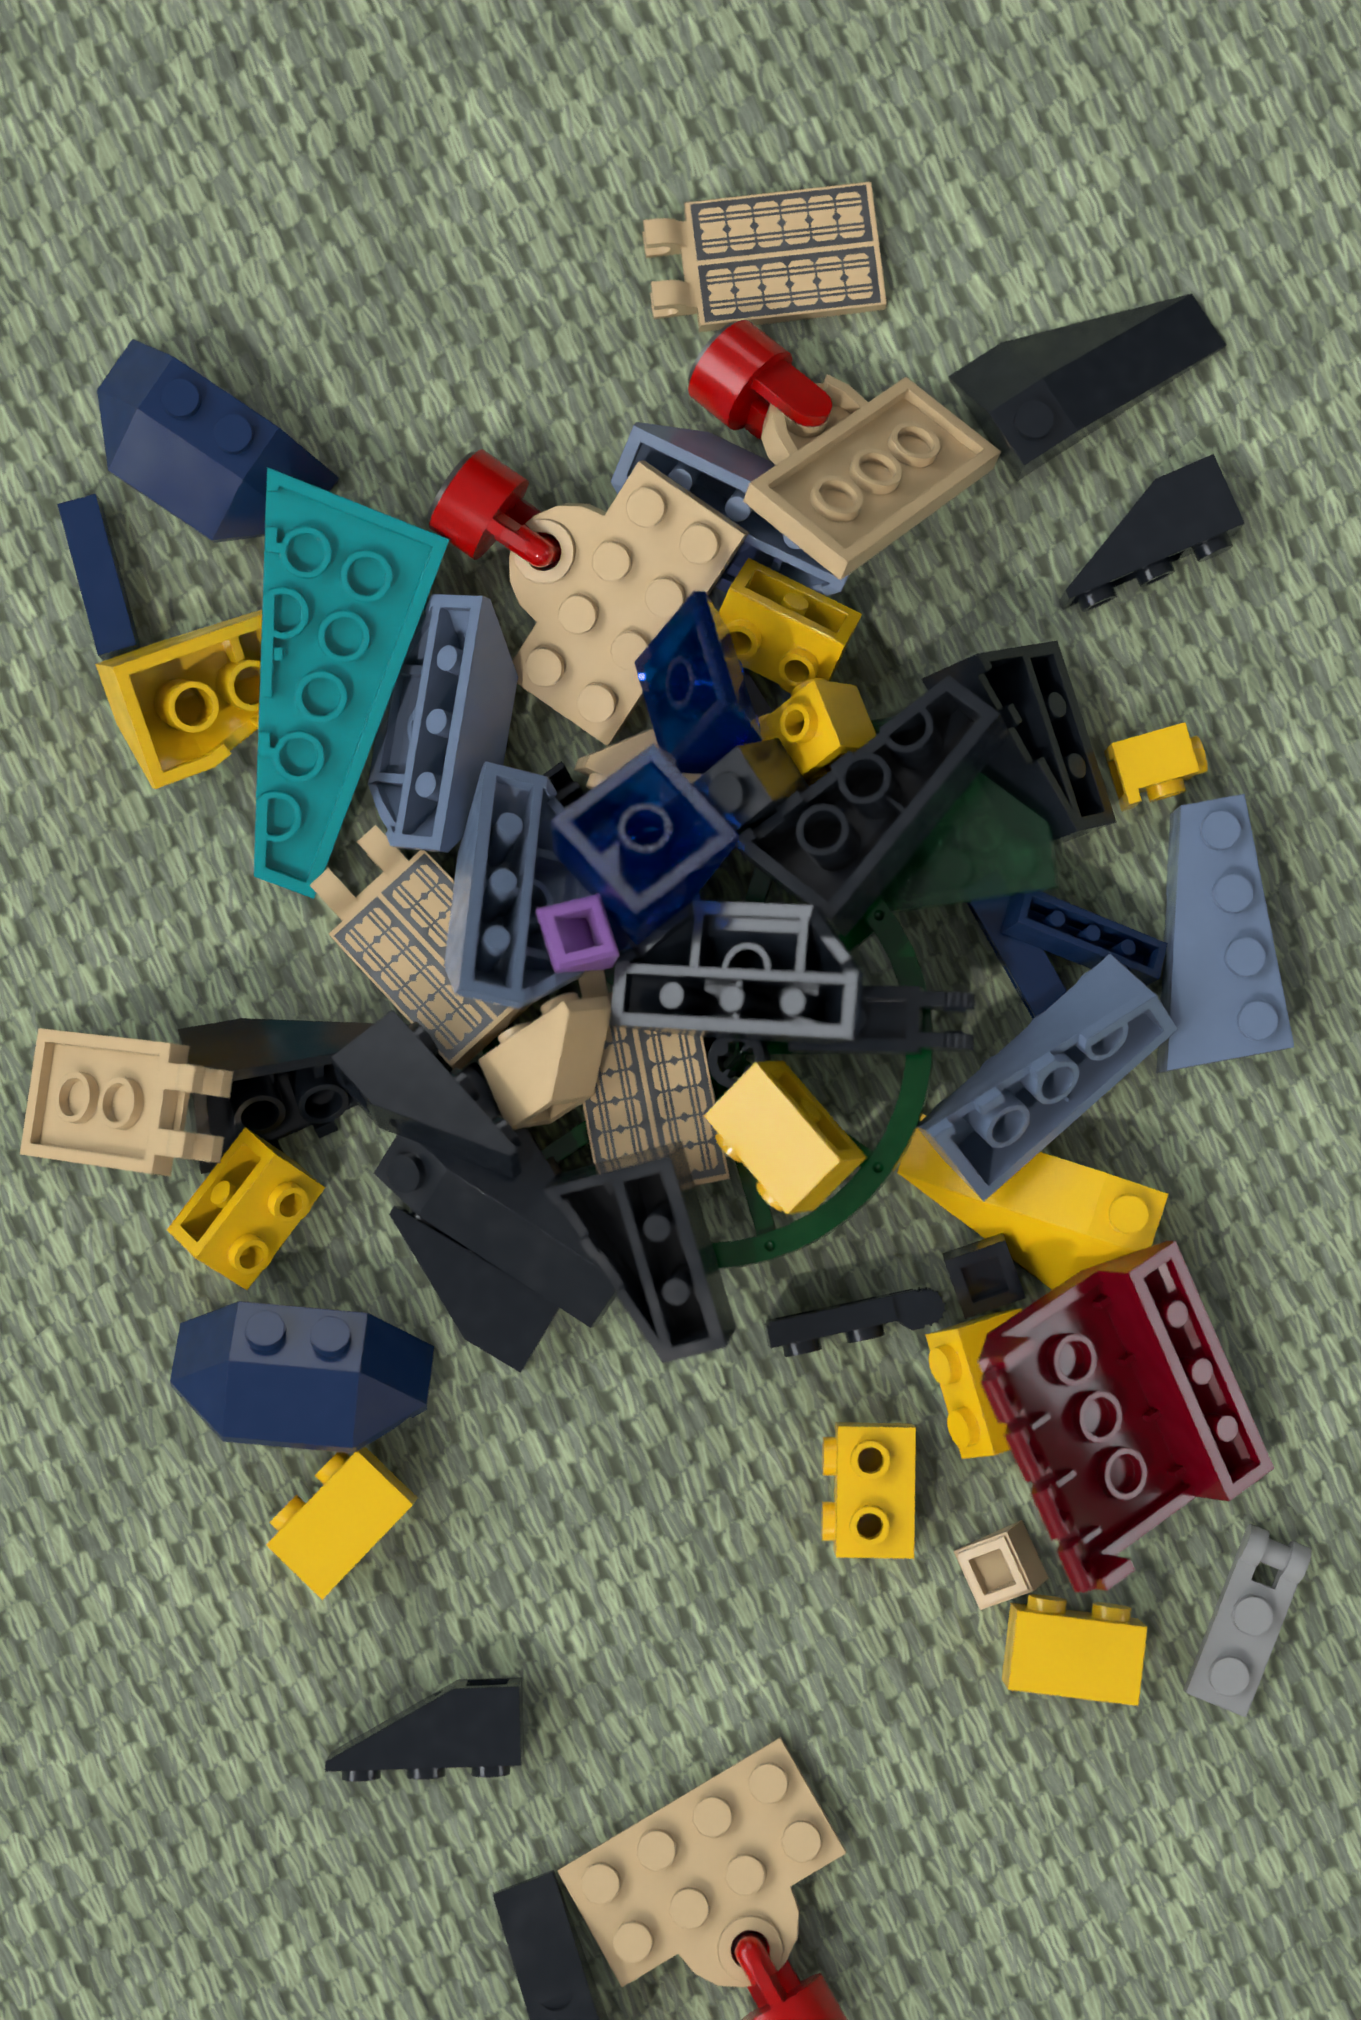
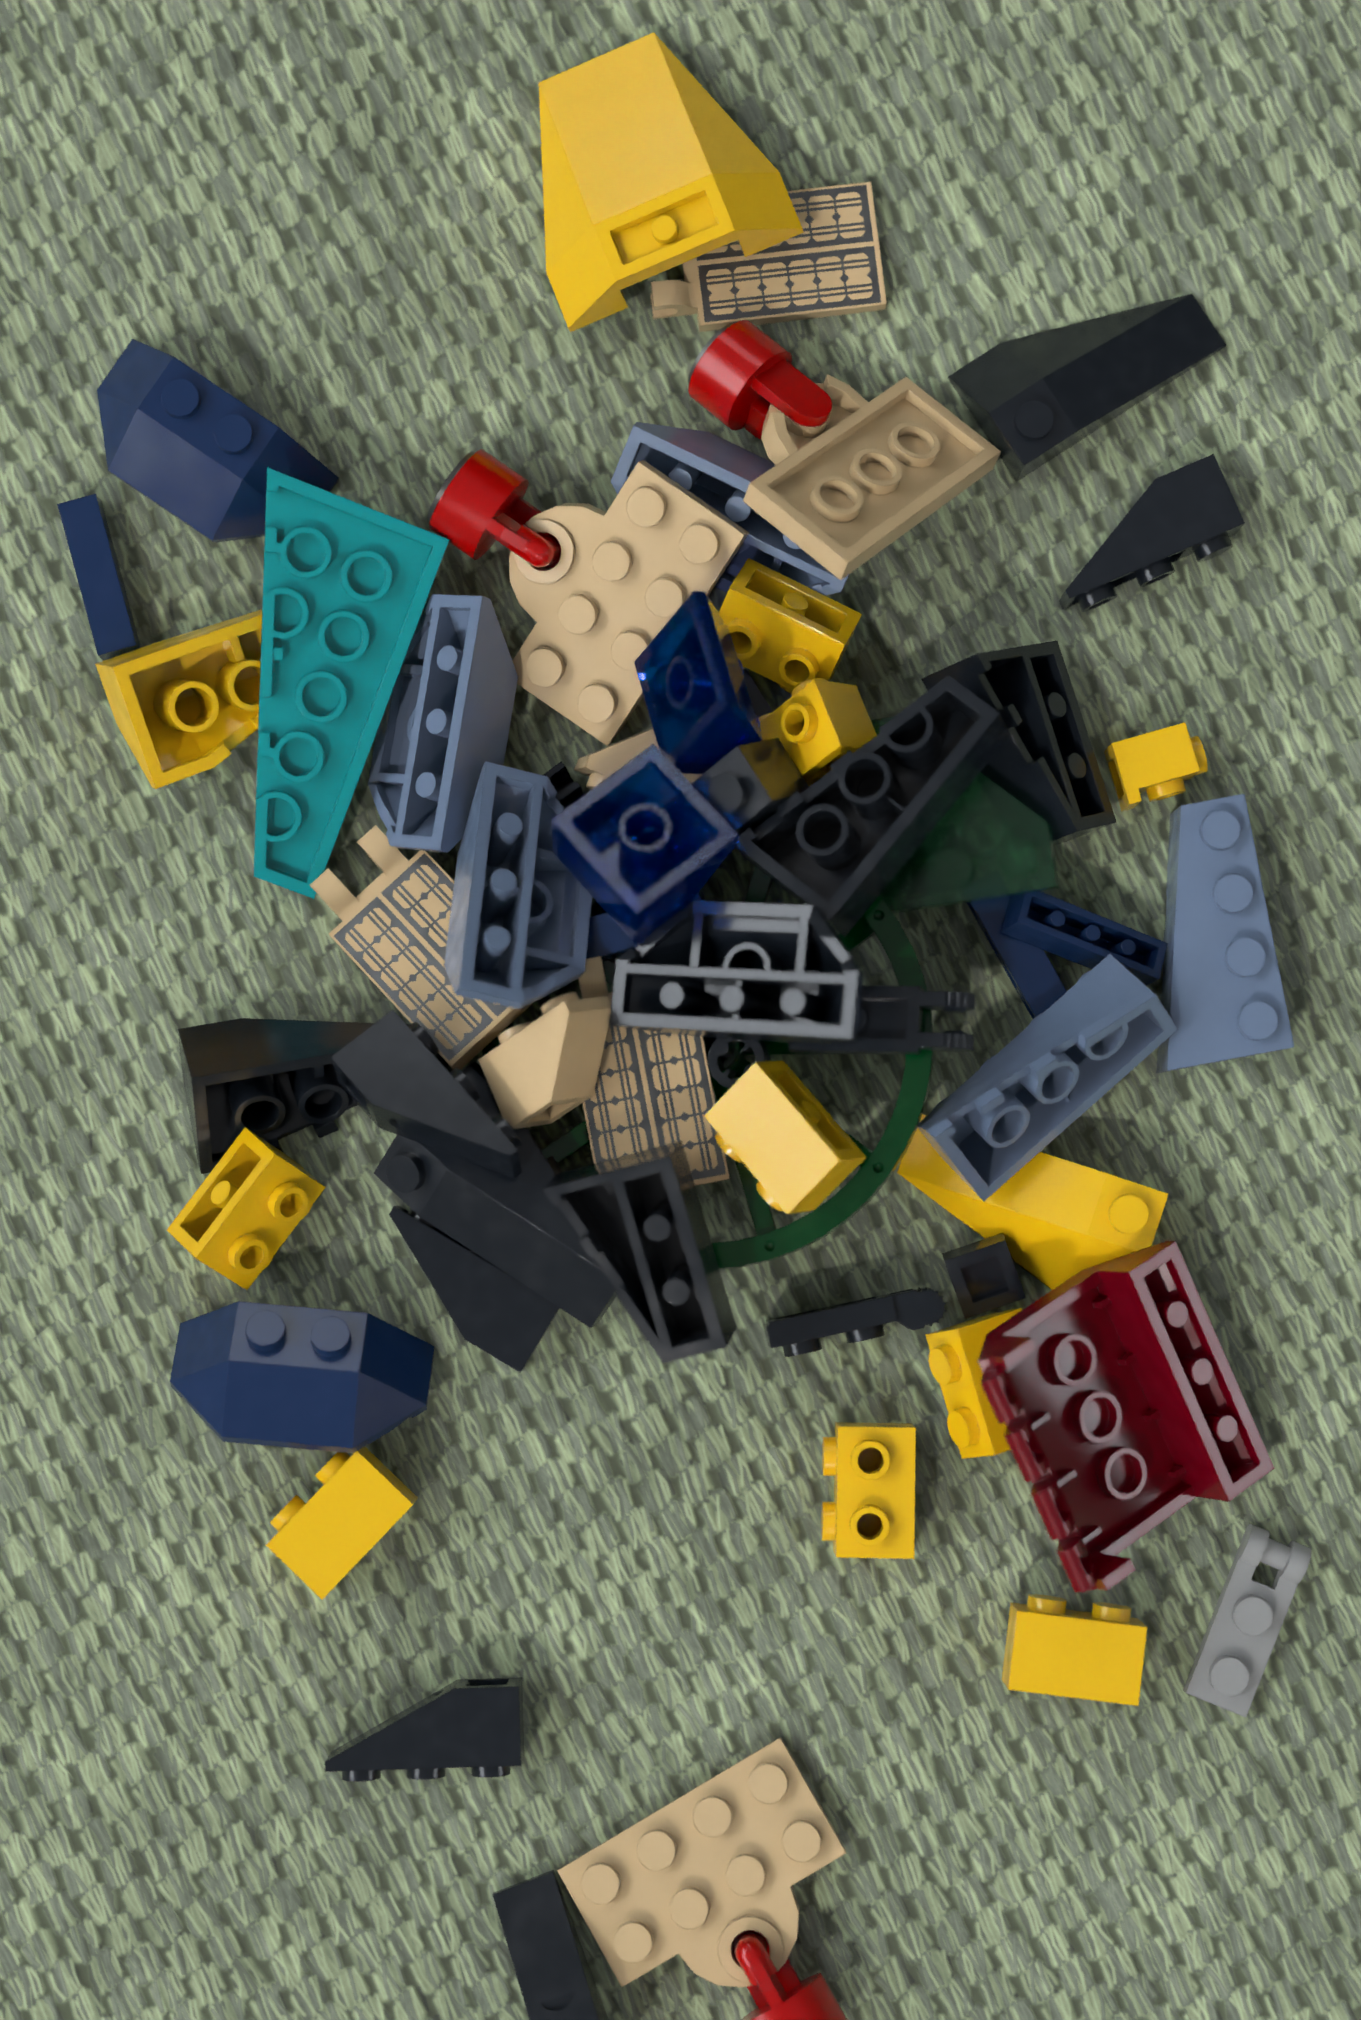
(116, 1102): tan tile -> none
(578, 935): medium lavender slope -> none
(645, 178): none -> yellow wedge
(1001, 1565): tan slope -> none

